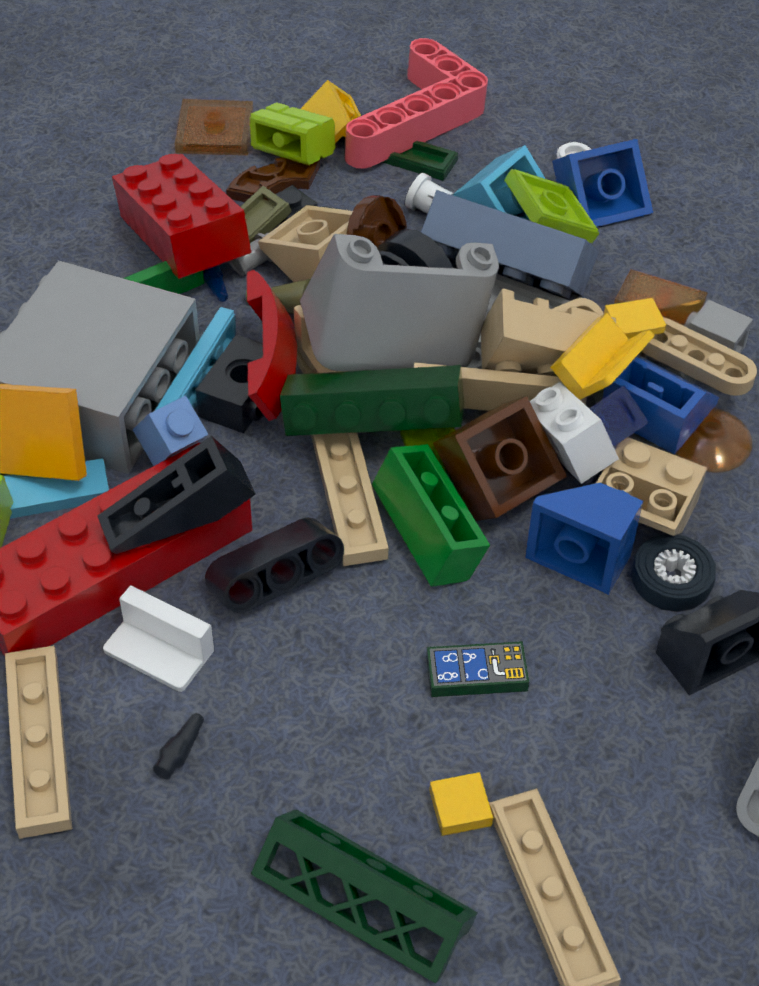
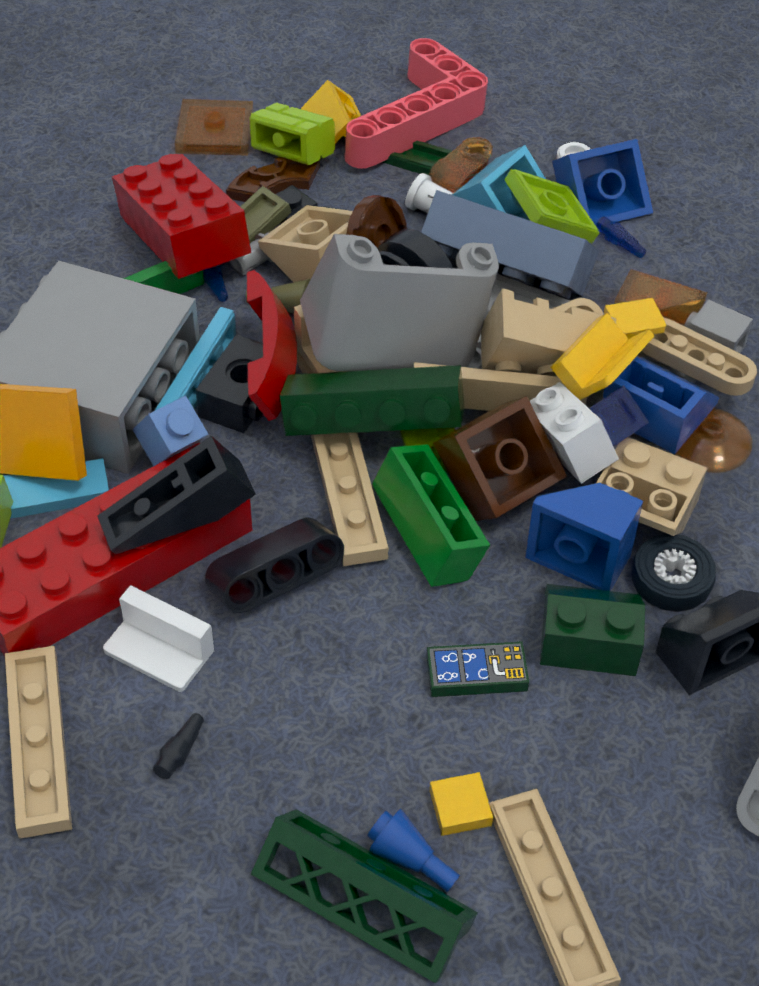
(402, 843): none -> blue cone
(462, 163): none -> clear orange piece
(592, 630): none -> dark green slope
(618, 235): none -> clear blue piece

